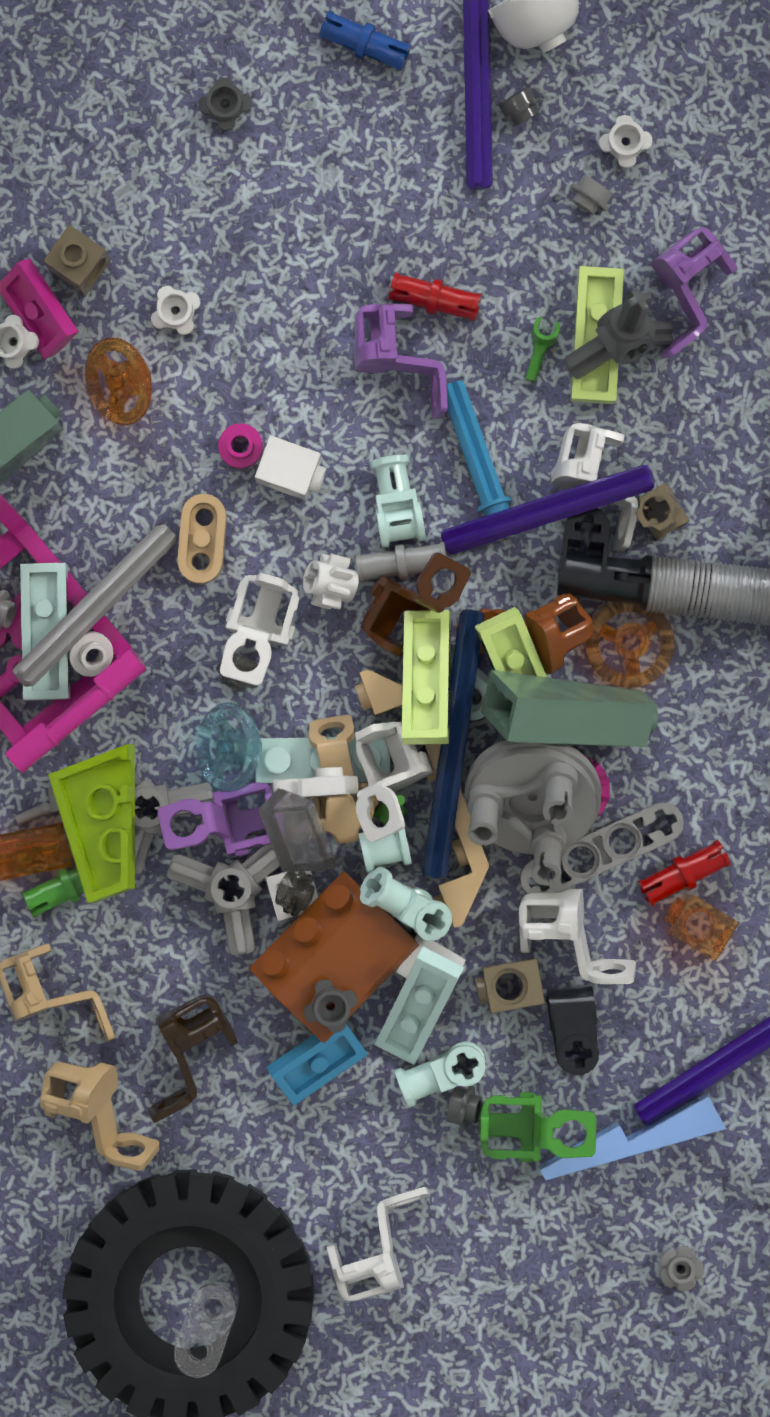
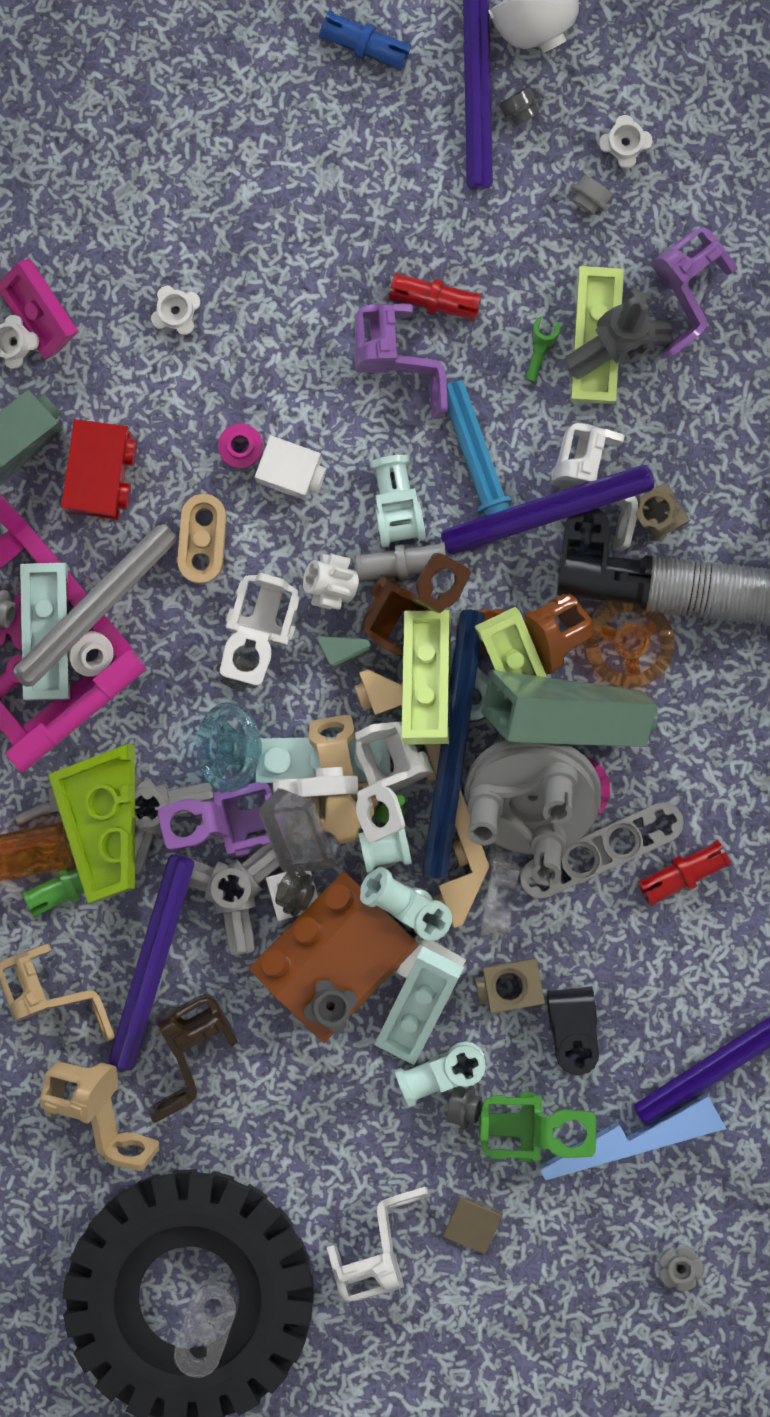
(77, 260): dark tan brick -> none
(98, 469): none -> red brick
(122, 379): clear orange piece -> none
(151, 962): none -> dark purple axle
(225, 91): dark grey plate -> none
(315, 1063): dark azure plate -> none
(342, 650): none -> sand green slope
(473, 1224): none -> dark tan slope
(502, 876): none -> clear plate
(569, 911): white piece -> none
(720, 926): clear orange brick -> none

